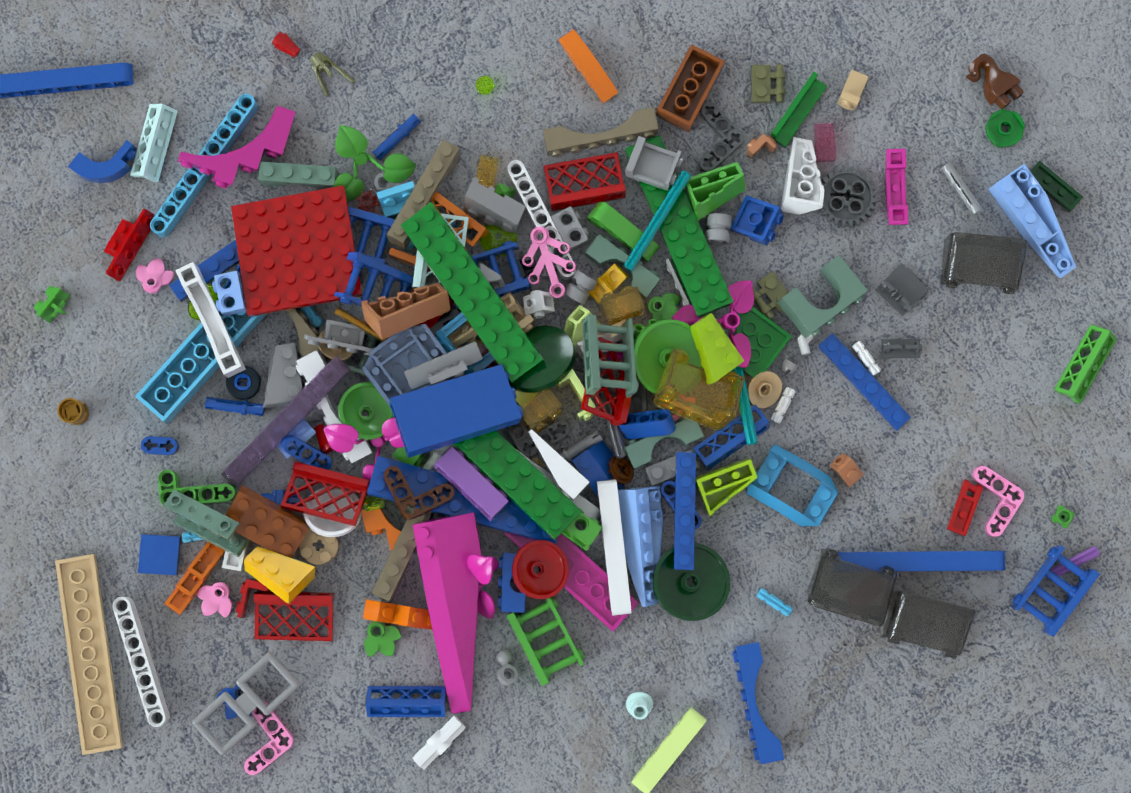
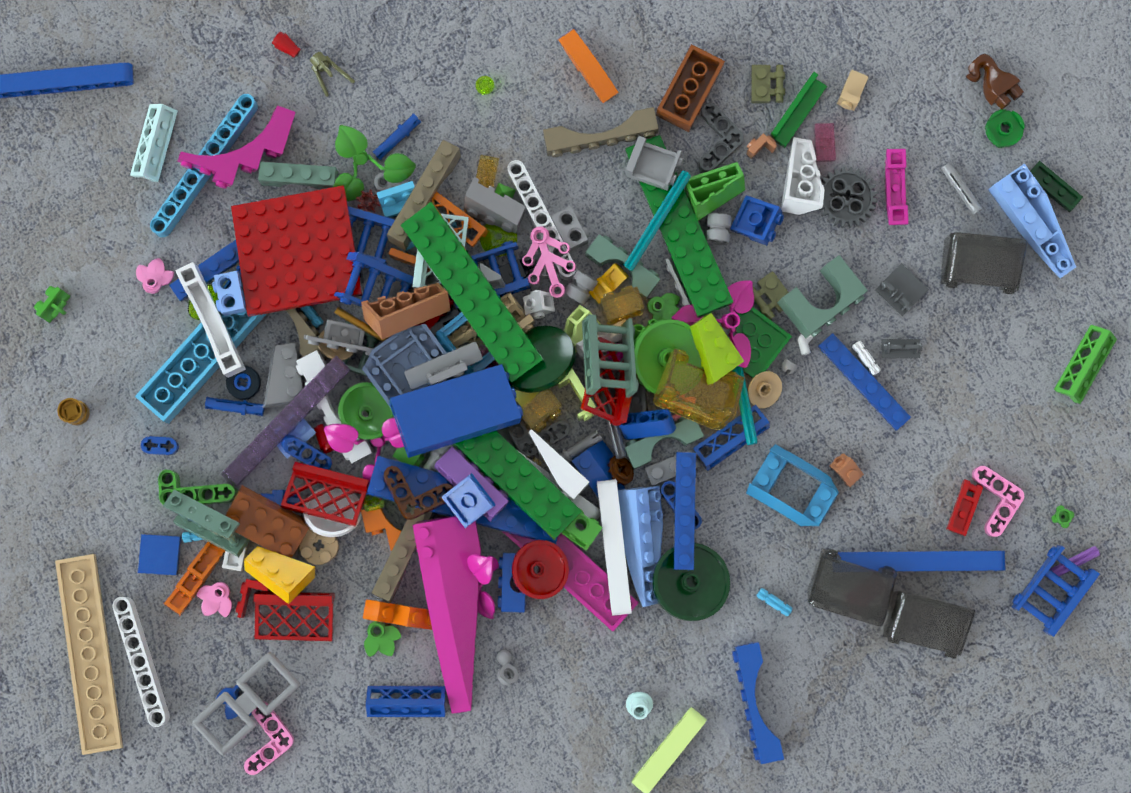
(104, 171): blue arch -> none
(126, 243): red bracket -> none
(439, 742): white piece -> none
(468, 500): none -> tile
(535, 655): bright green fence -> none
(588, 196): red fence -> none
(620, 228): bright green beam -> none
(723, 483): lime wedge -> none
(783, 405): white axle -> none

